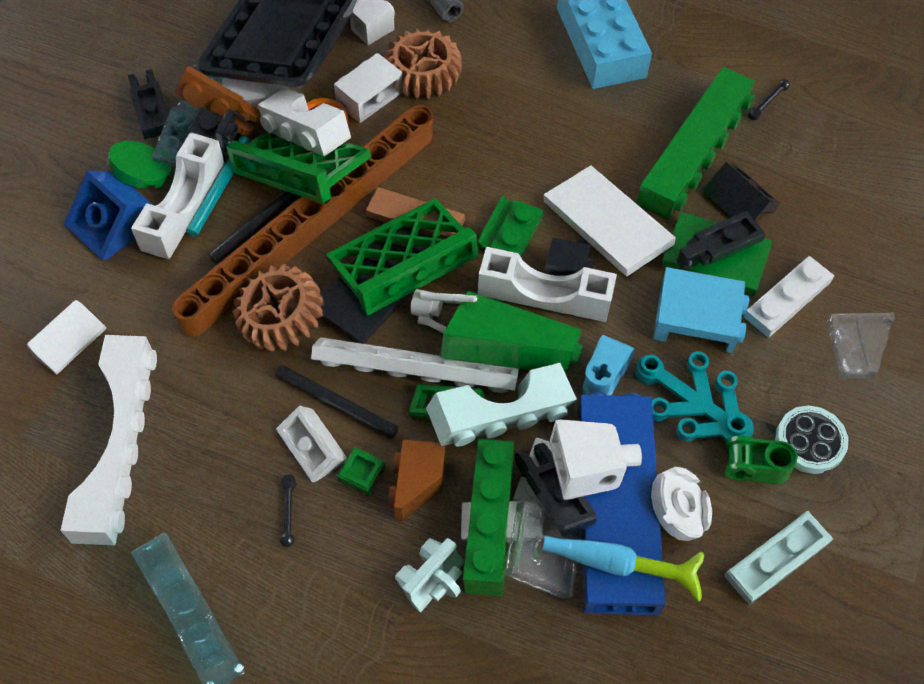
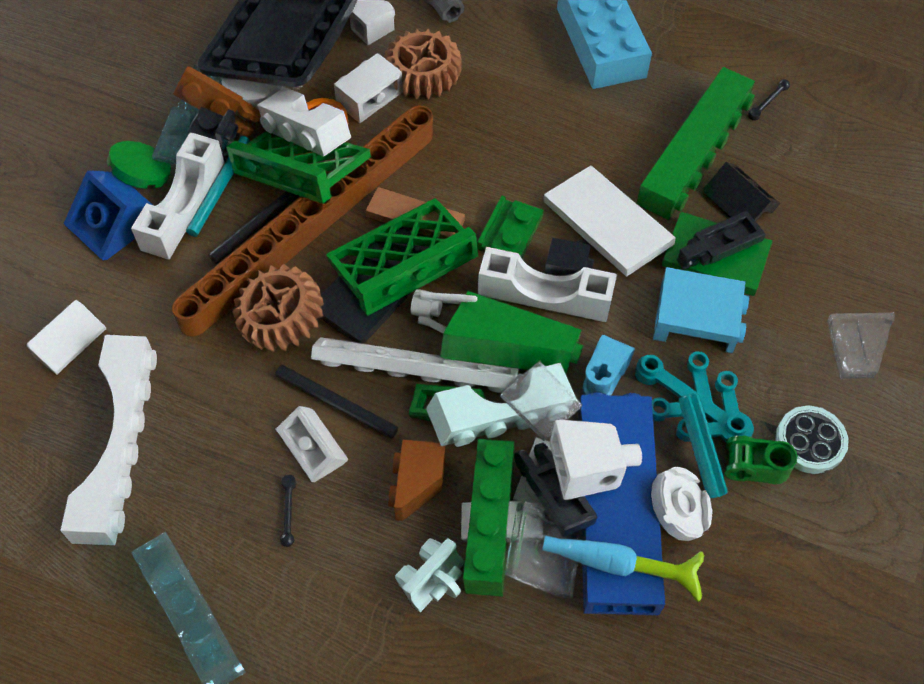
(148, 105): black hinge -> none
(361, 471): green tile -> none
(540, 400): none -> clear piece
(703, 445): none -> teal axle
(778, 557): light aqua tile -> none
(788, 296): white plate -> none

